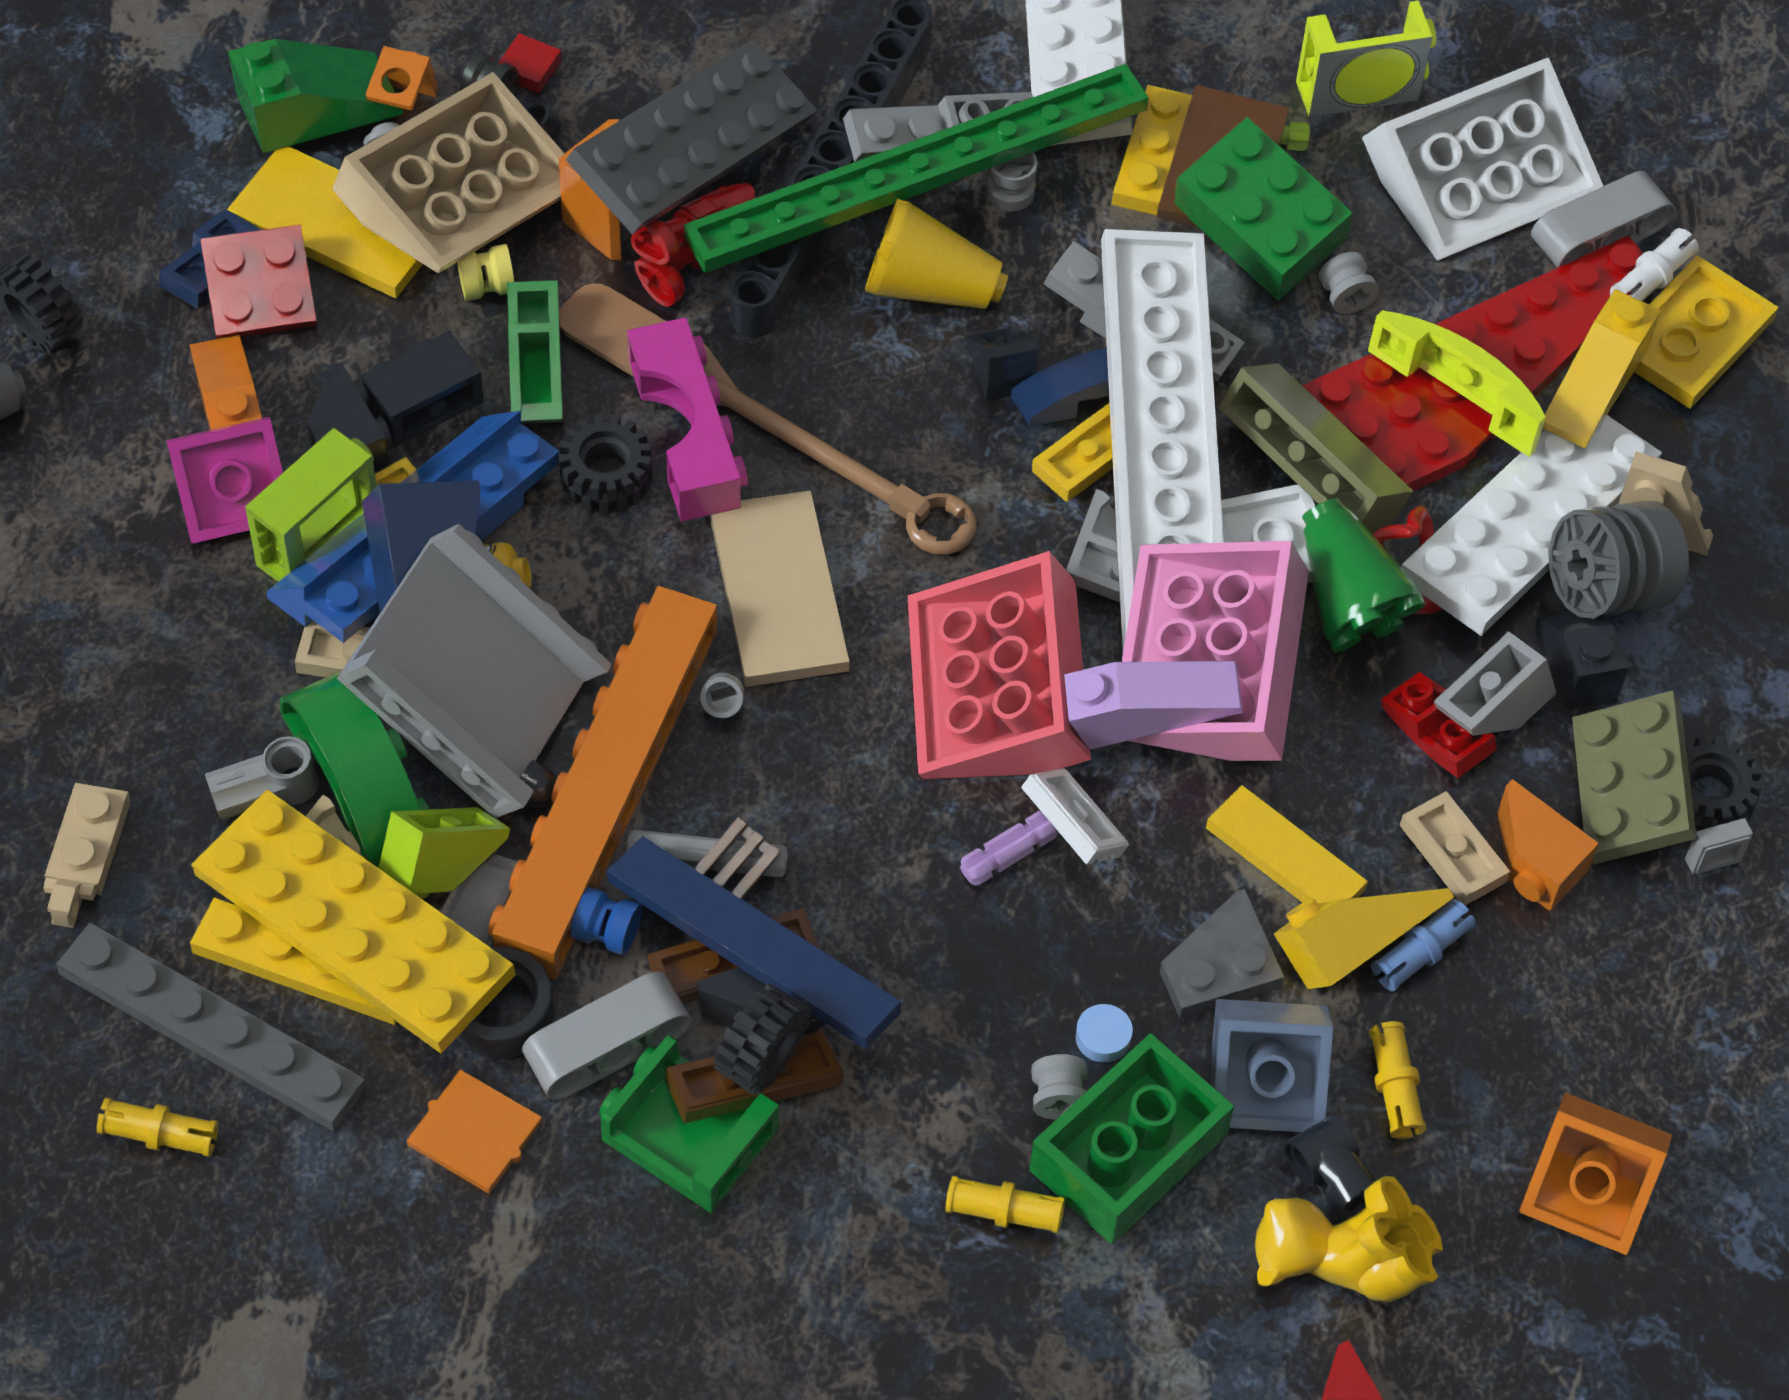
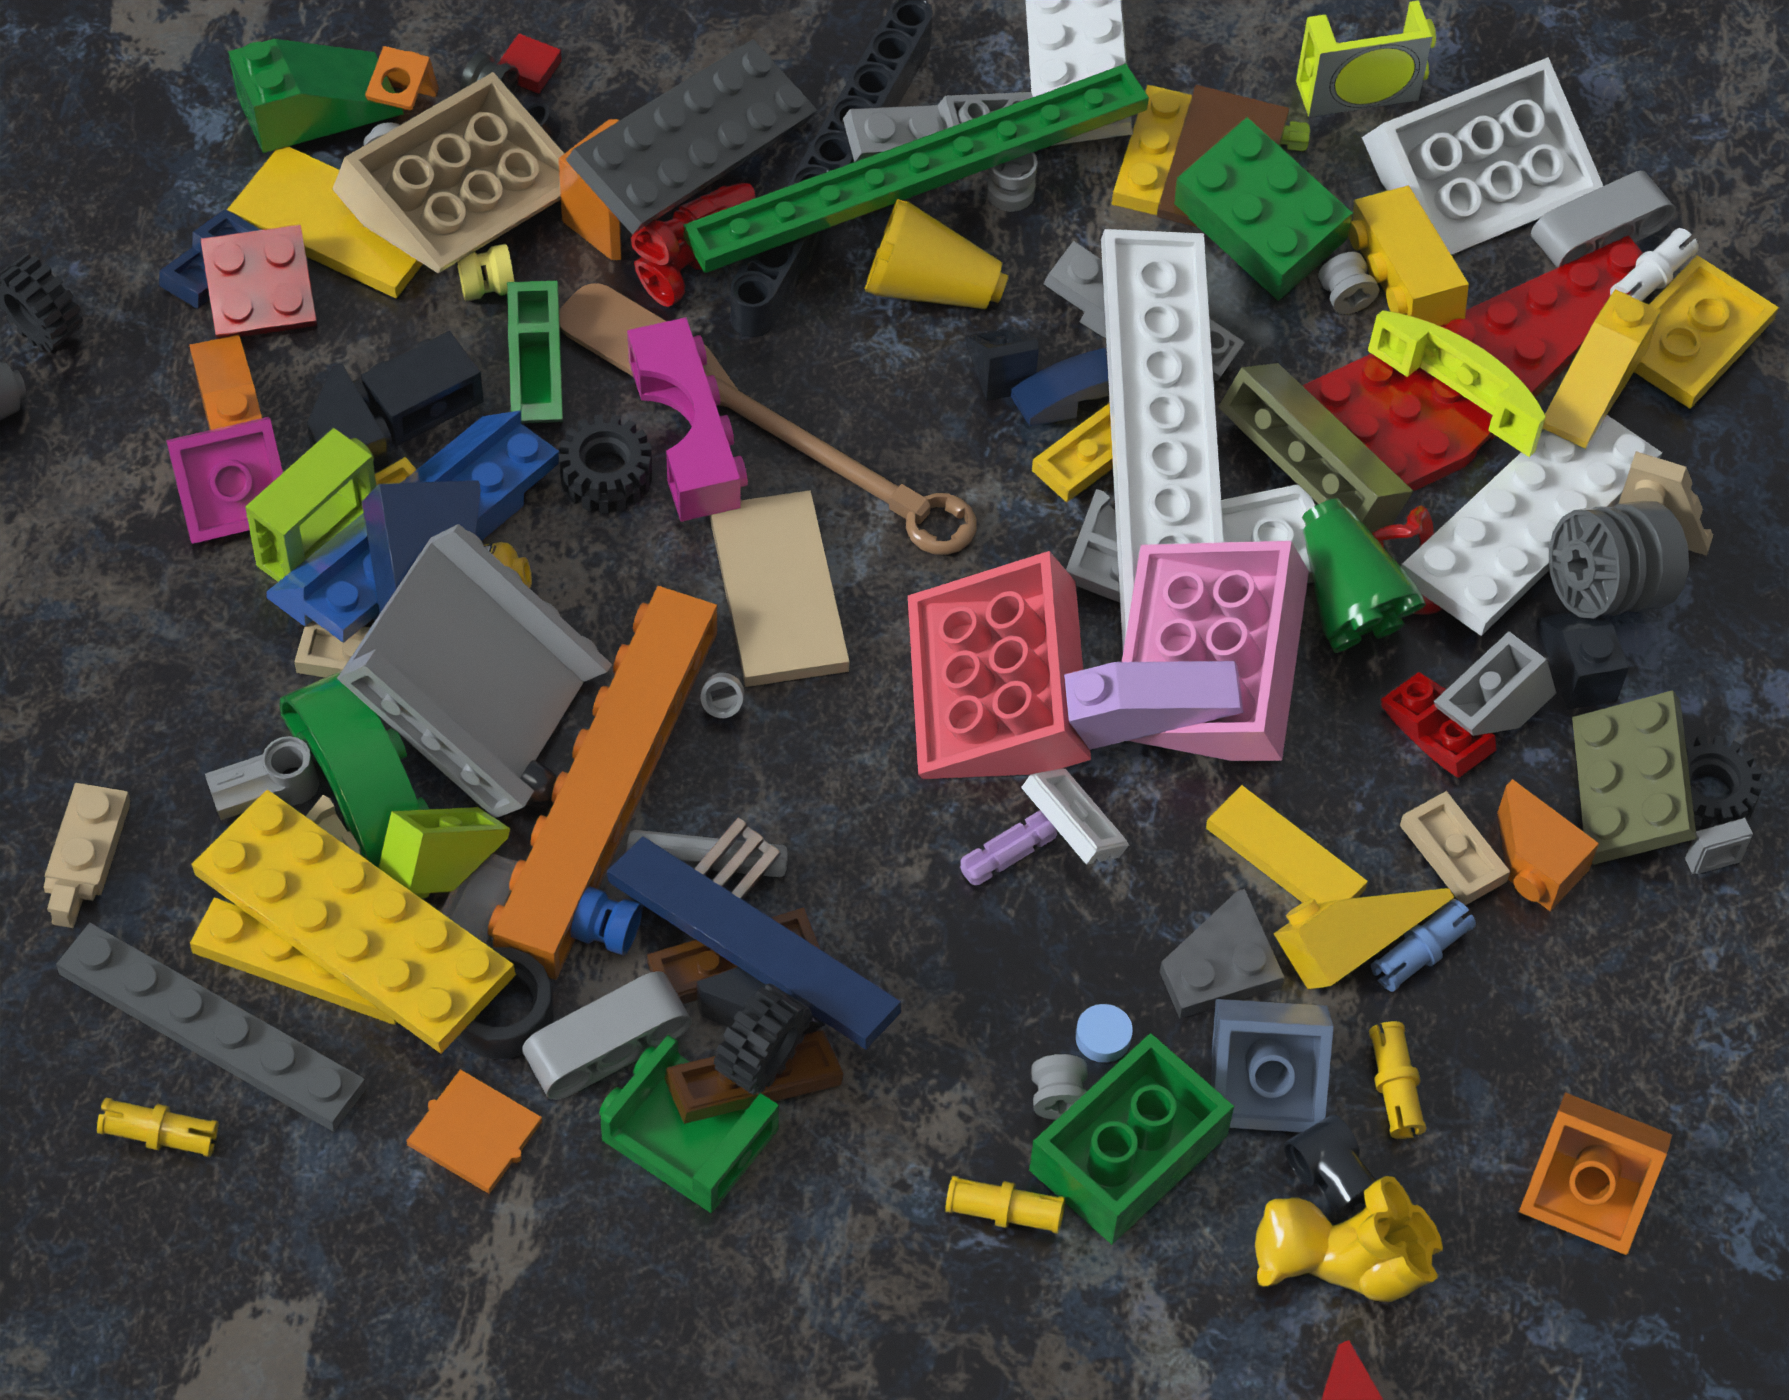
(1408, 257): none -> yellow brick

